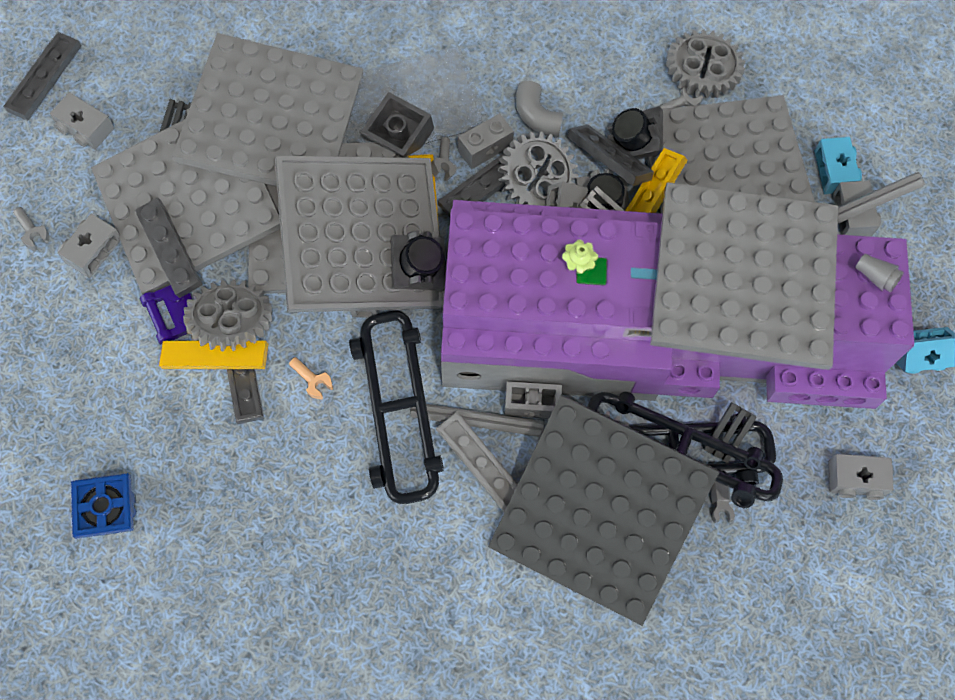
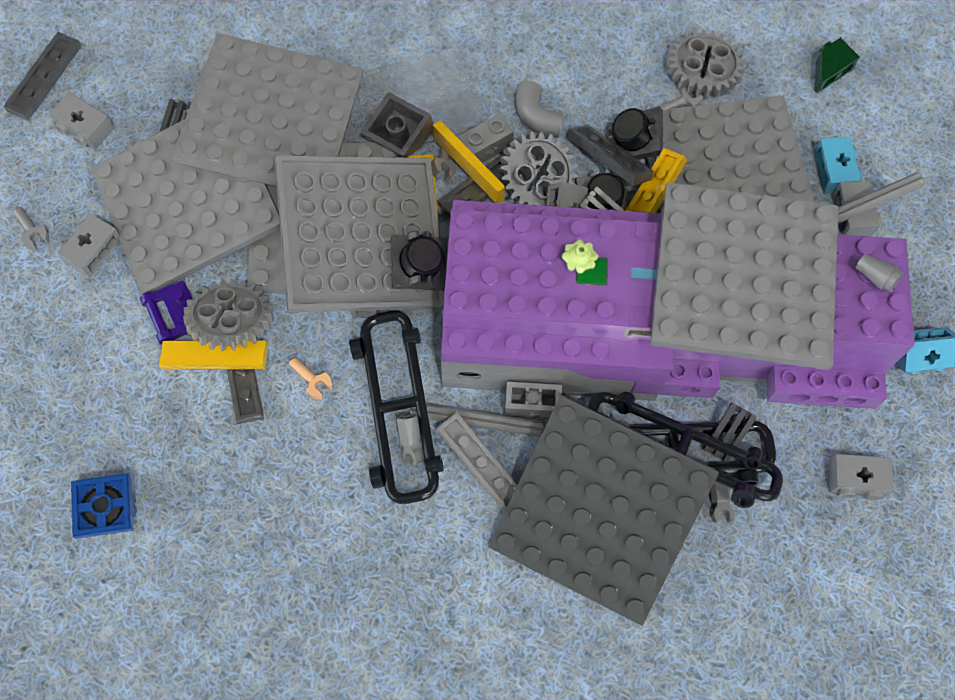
(168, 247): flat silver plate -> none
(410, 439): none -> light grey bar
(469, 162): none -> yellow tile
(833, 63): none -> dark green slope

